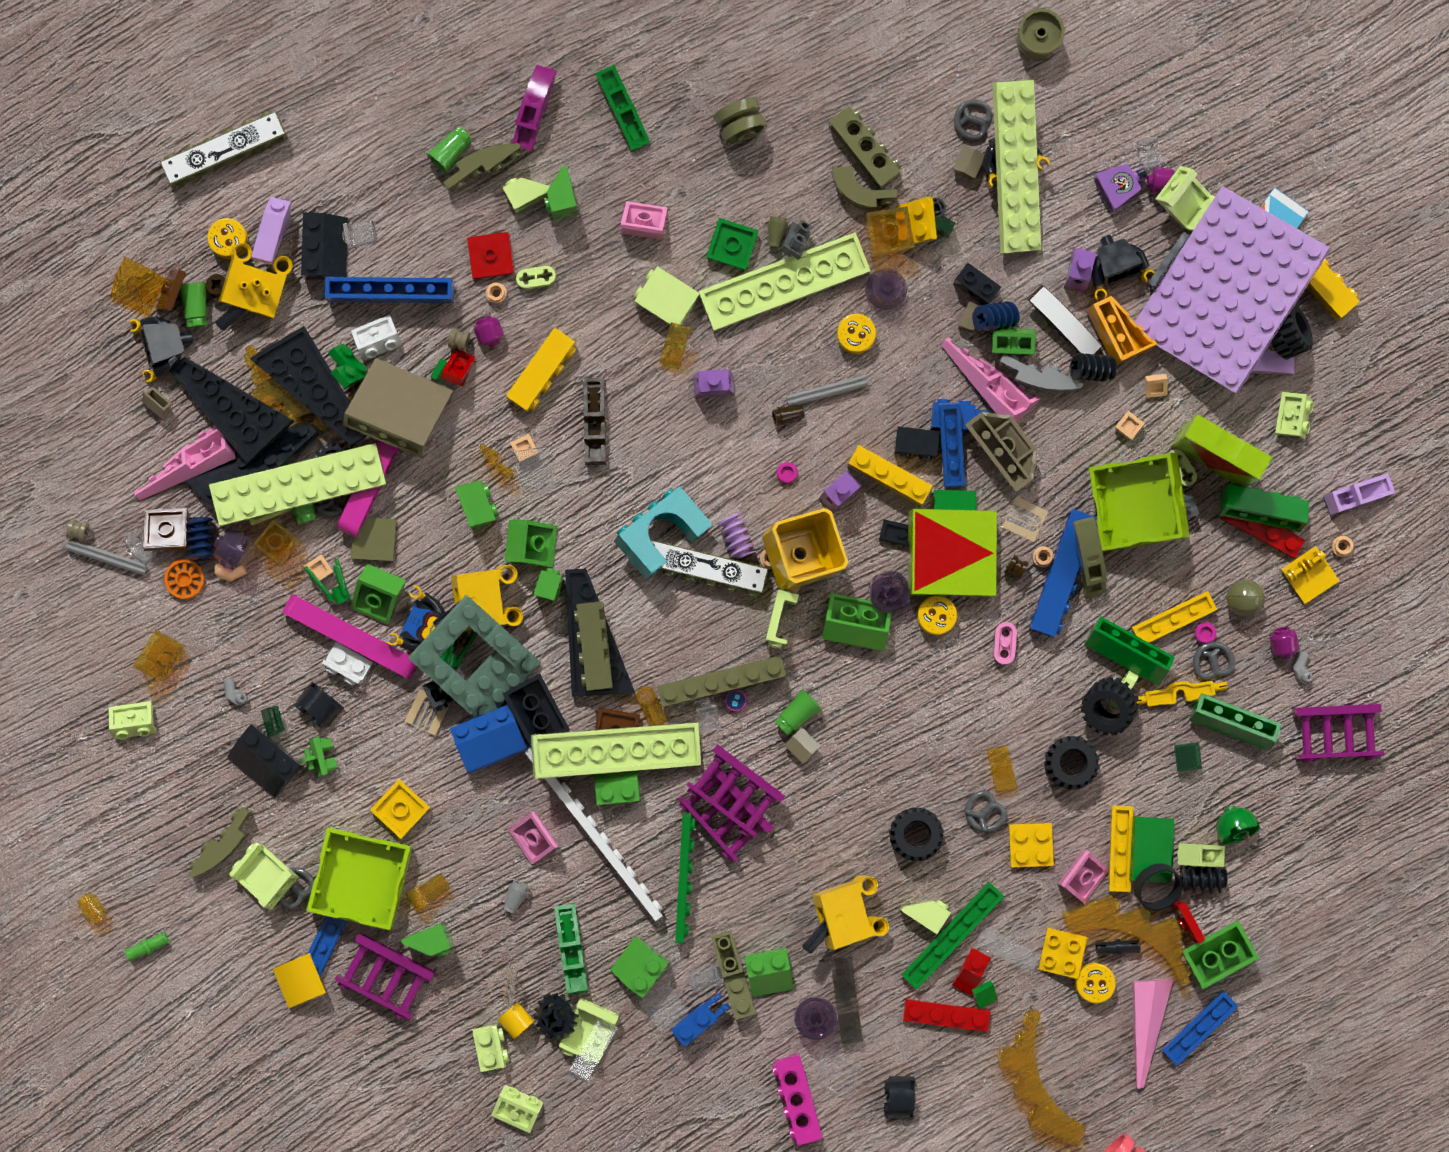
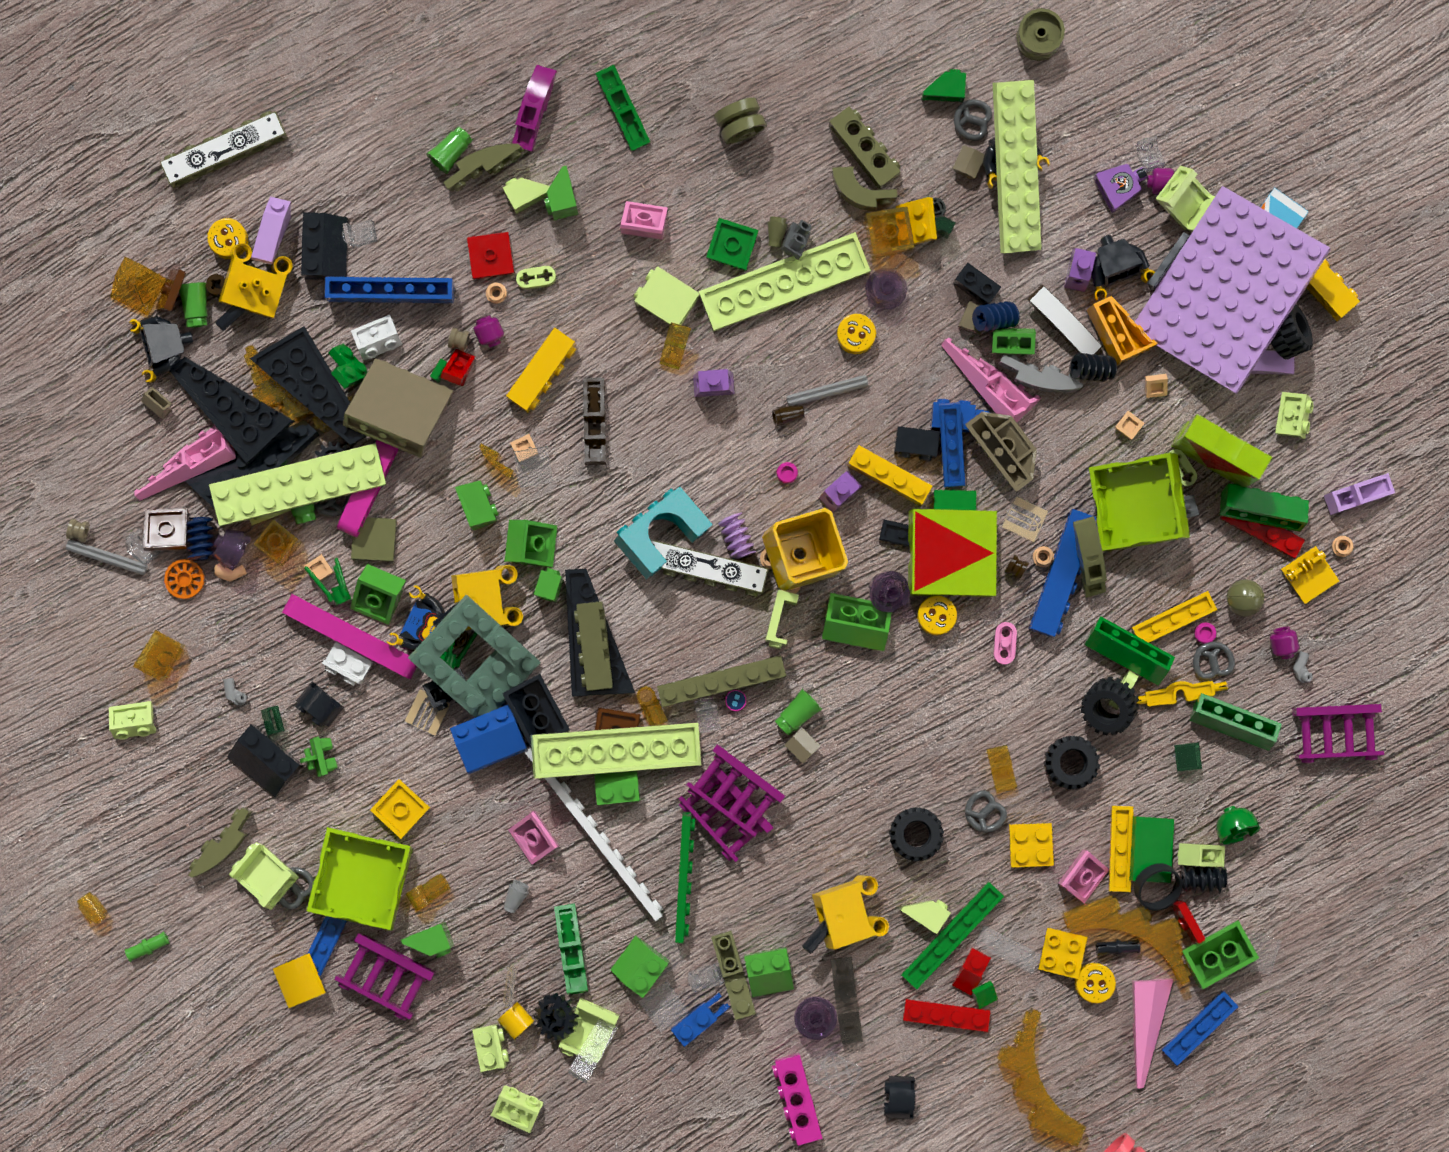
(947, 87): none -> green slope

